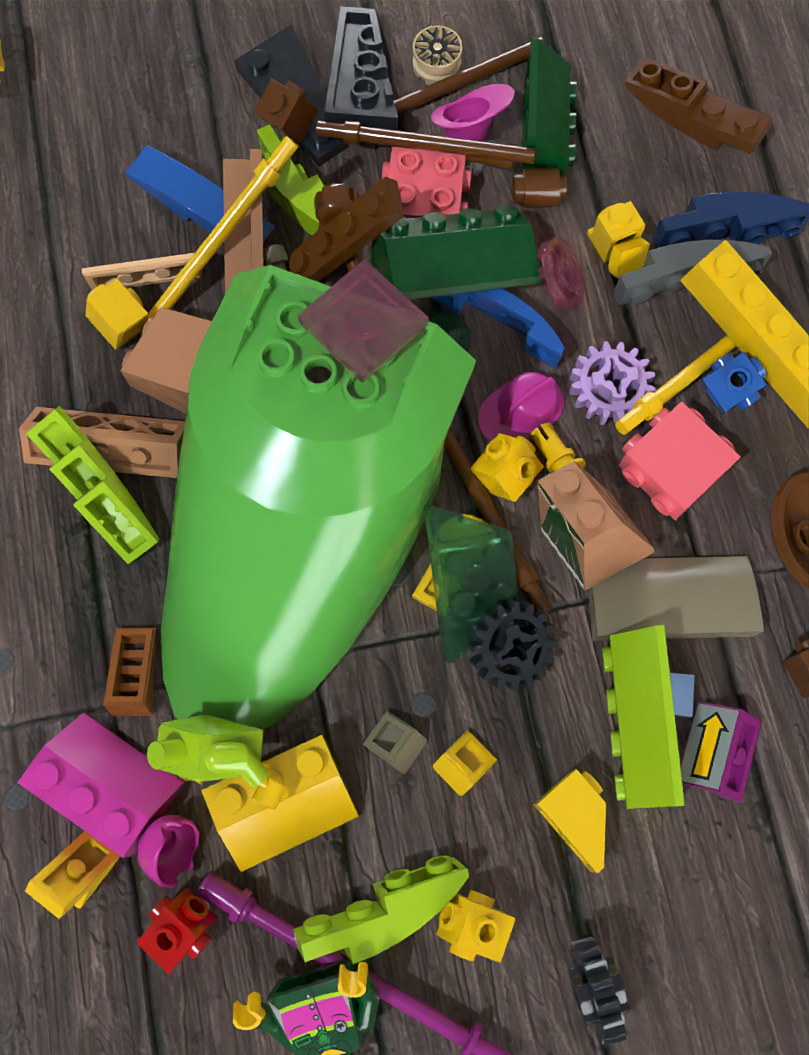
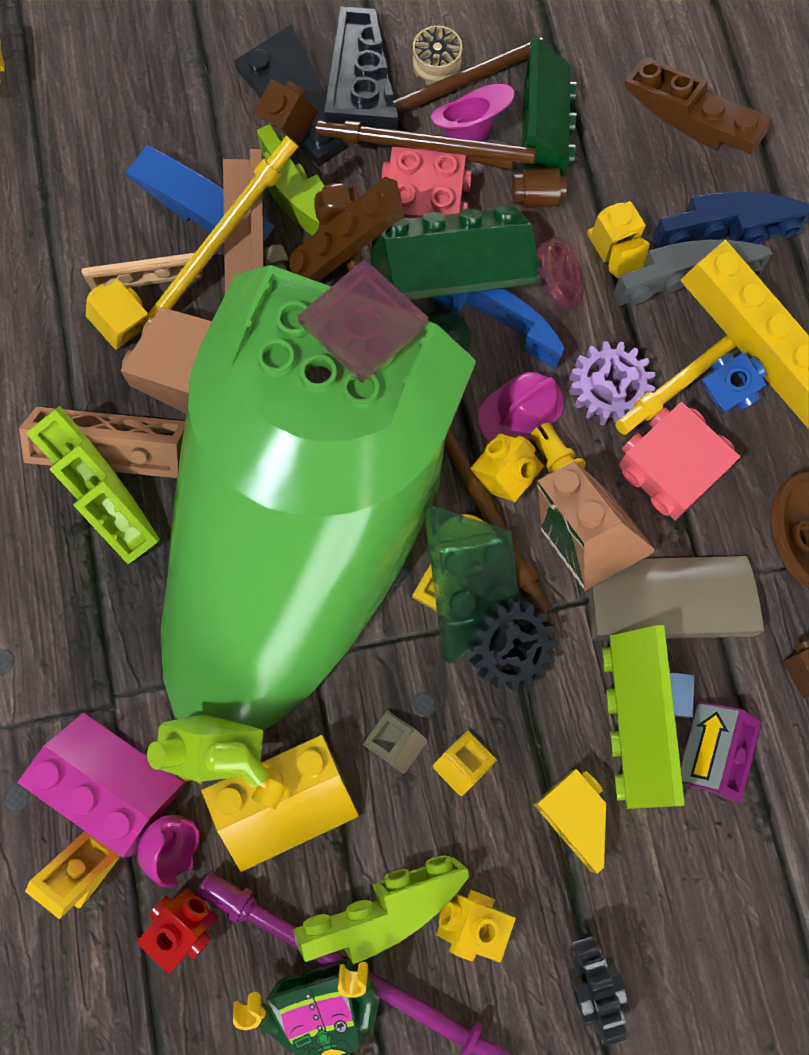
(142, 703): dark orange slope -> none

